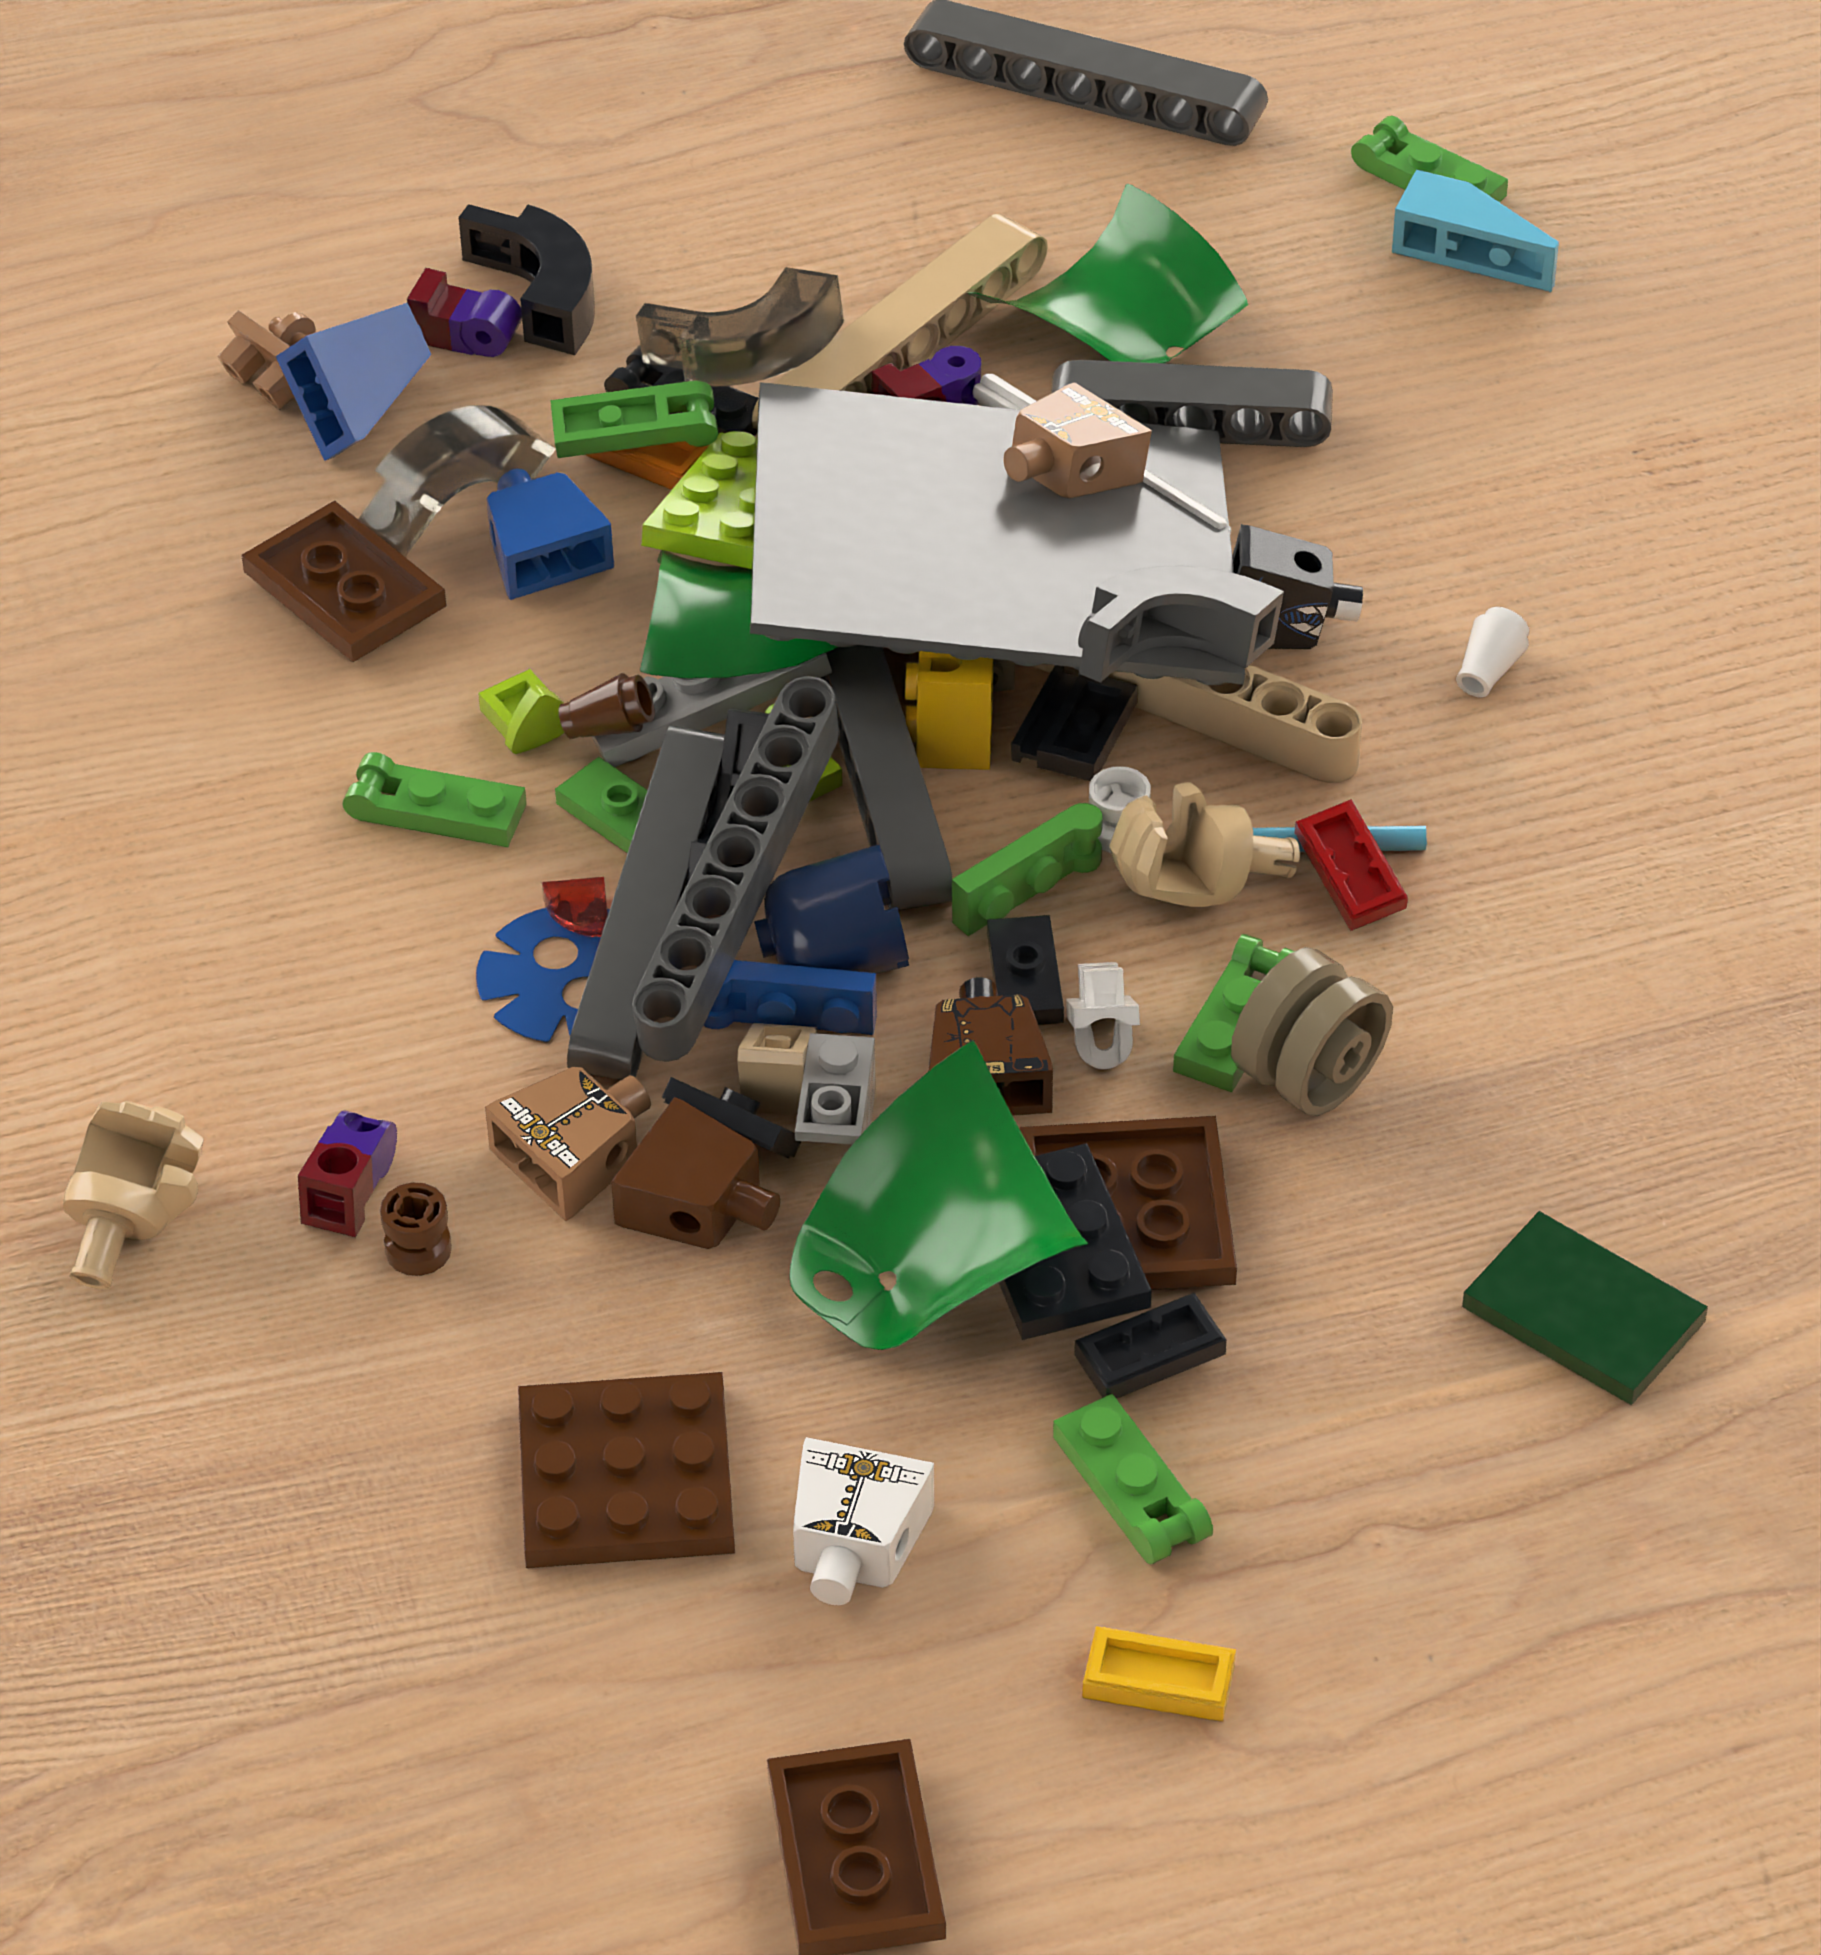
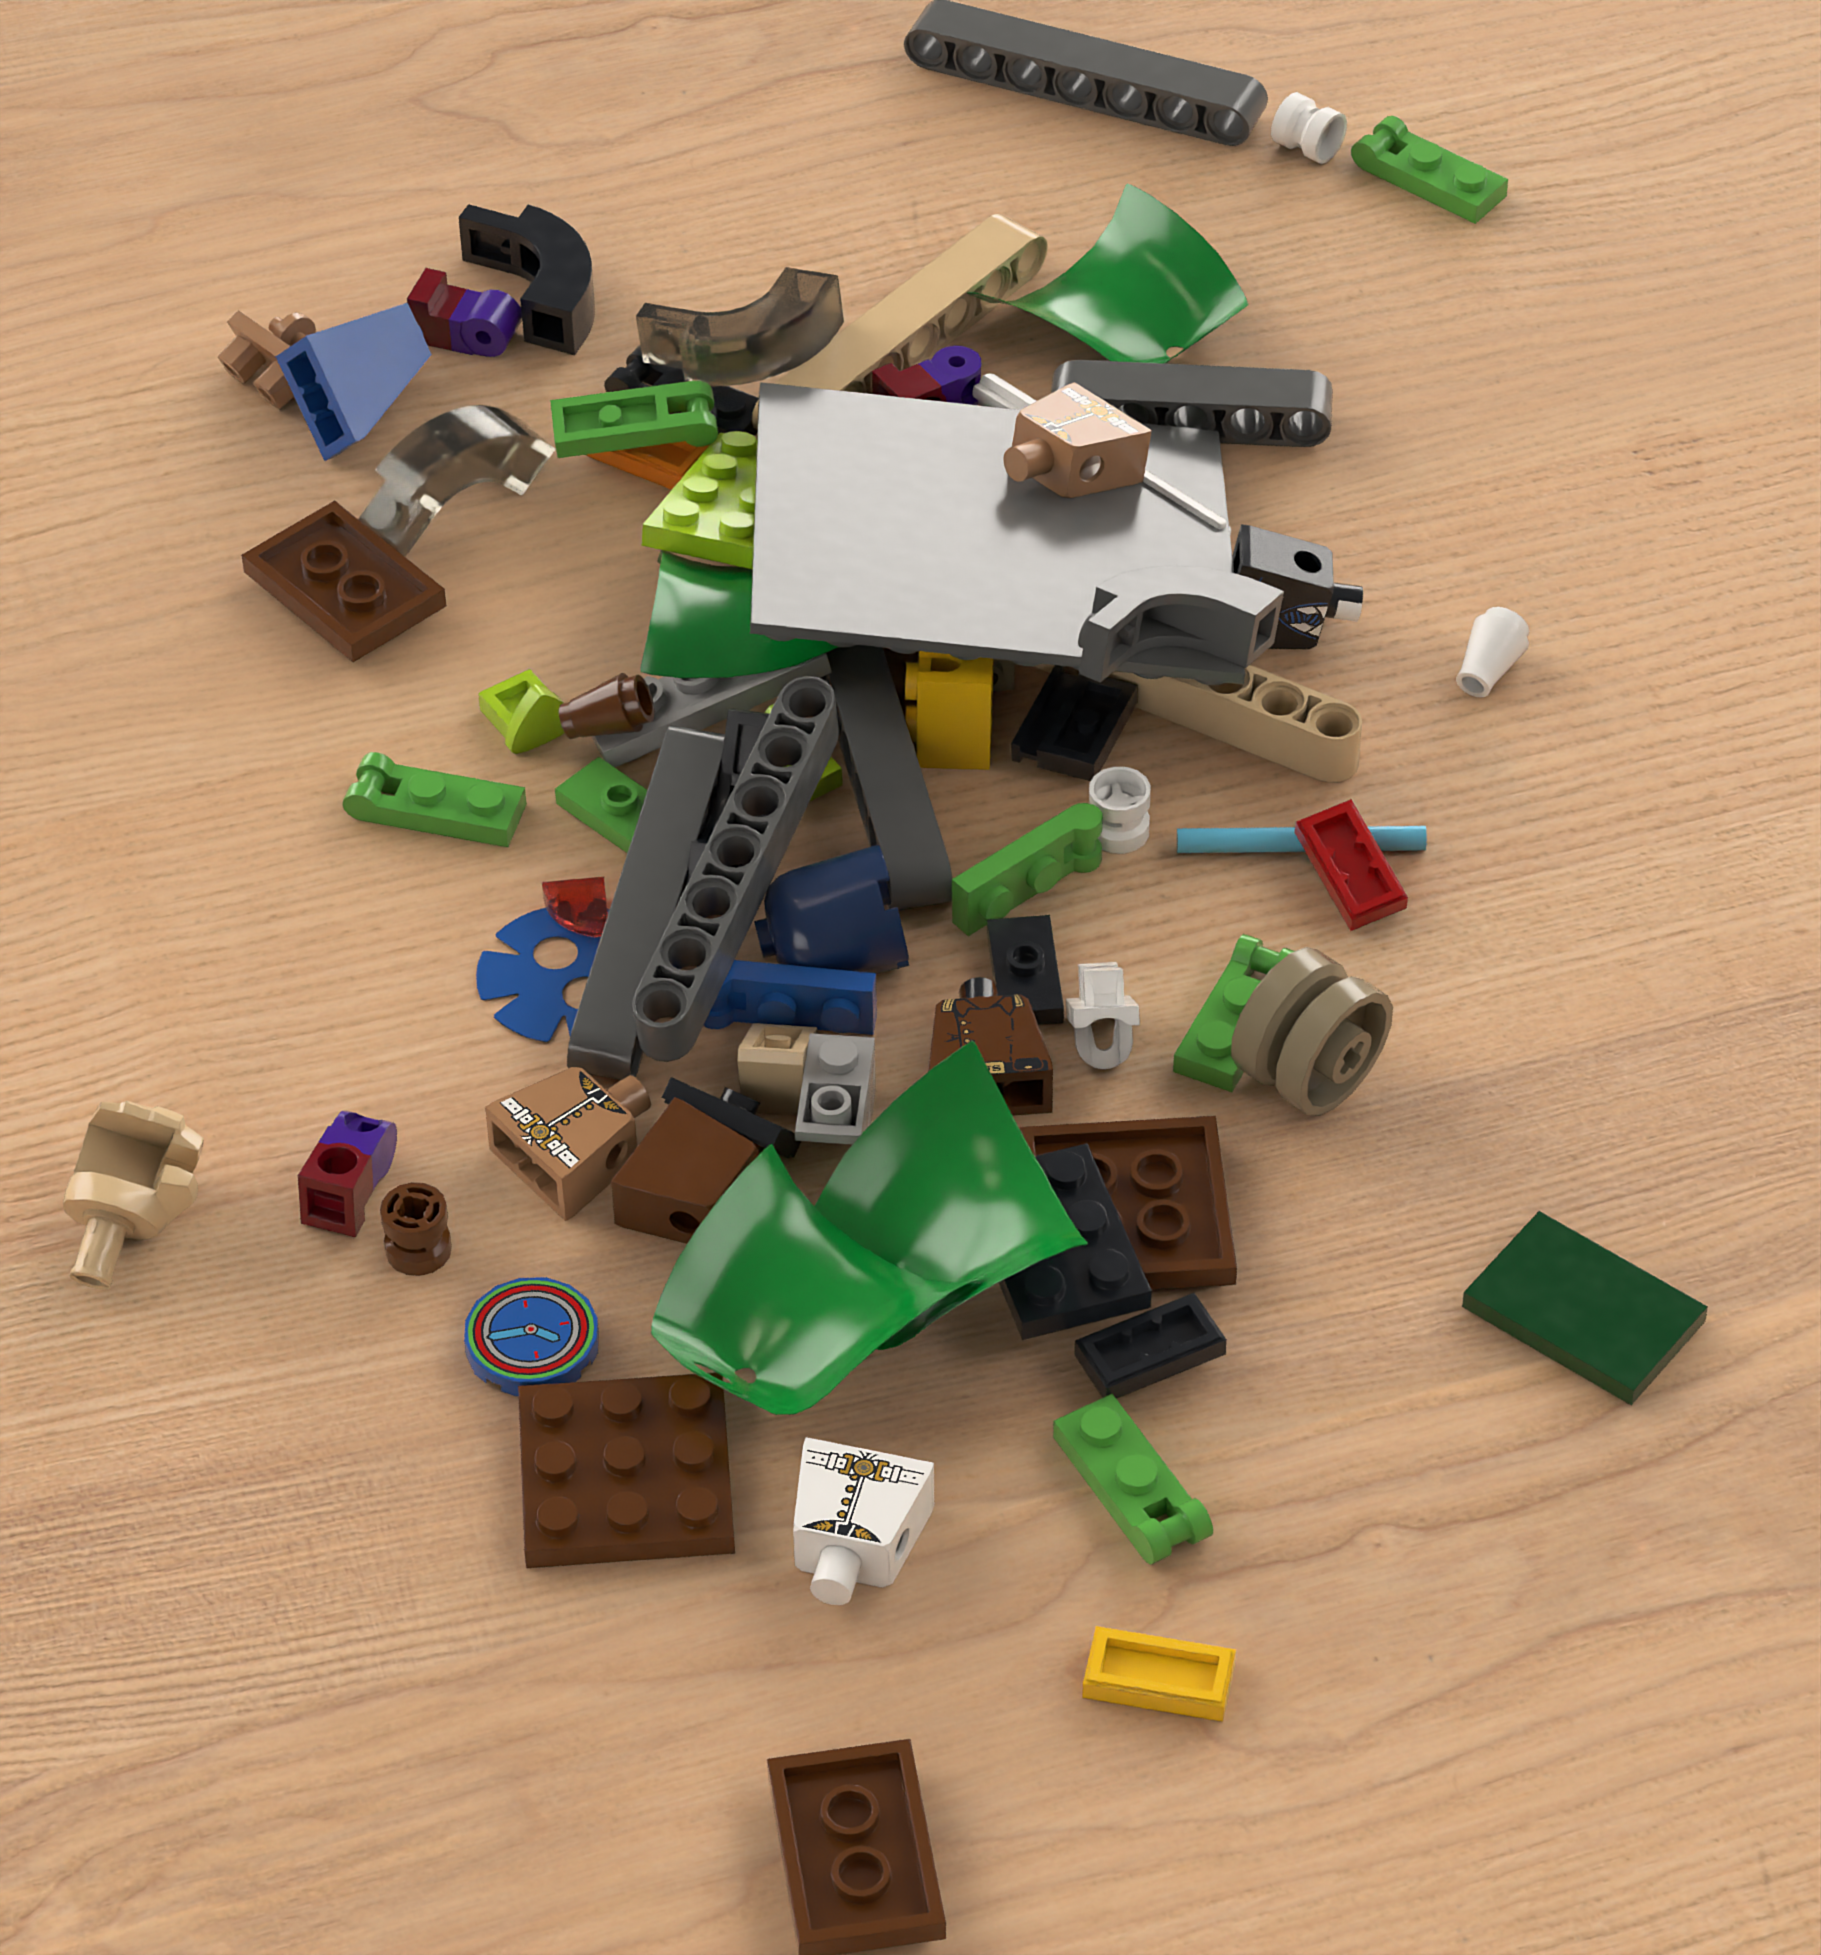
(531, 1334): none -> tile
(546, 532): blue torso -> none
(782, 1295): none -> green piece
(1201, 854): tan piece -> none
(1308, 127): none -> white wheel
(1470, 231): medium azure slope -> none

